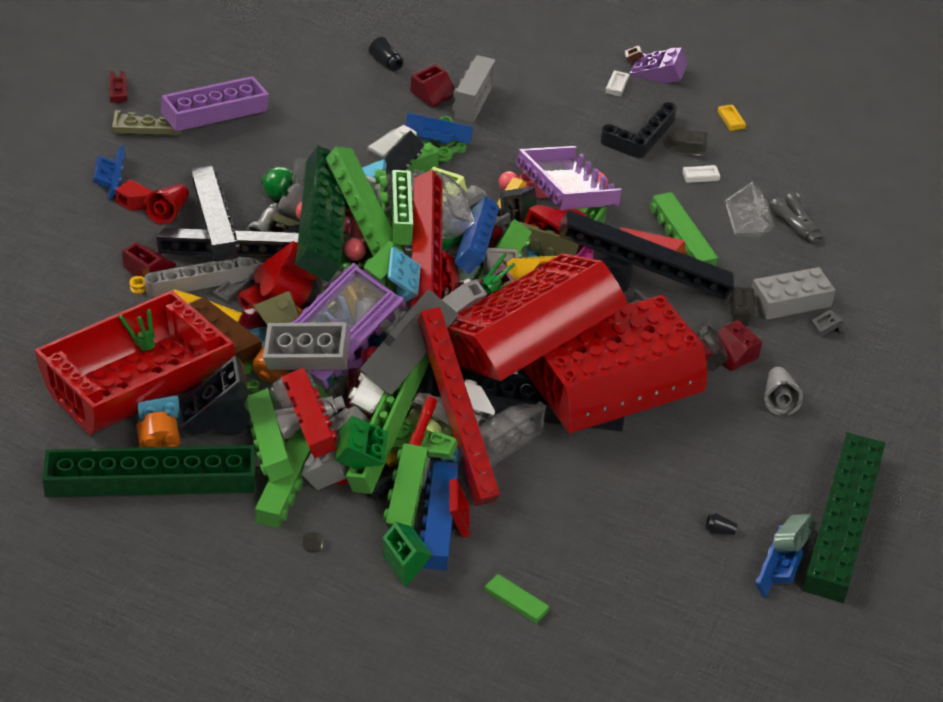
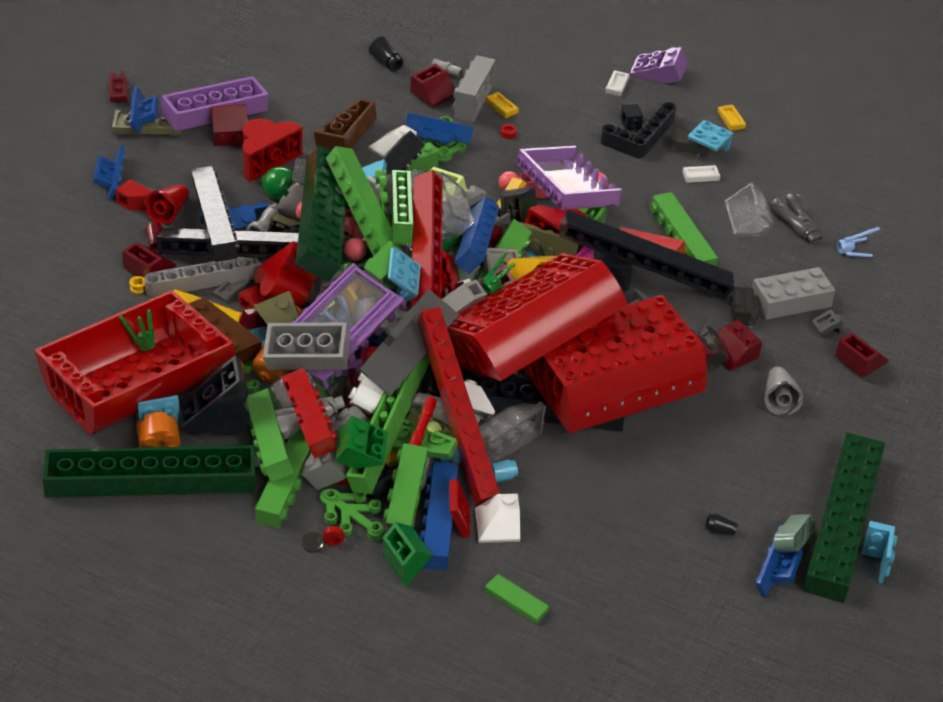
(142, 110): none -> blue bracket
(152, 231): none -> dark red cone
(228, 124): none -> dark red slope
(244, 214): none -> blue bracket
(269, 146): none -> red brick
(332, 498): none -> bright green plant
(333, 535): none -> red tile
(347, 126): none -> reddish brown wedge
(451, 69): none -> light grey pin
(498, 519): none -> white slope
(501, 105): none -> yellow tile
(504, 470): none -> medium azure brick
(508, 131): none -> red tile
(631, 116): none -> black brick
(633, 54): reddish brown tile -> none
(711, 136): none -> medium azure bracket
(848, 244): none -> light blue plant
(859, 355): none -> dark red slope
(879, 544): none -> medium azure bracket

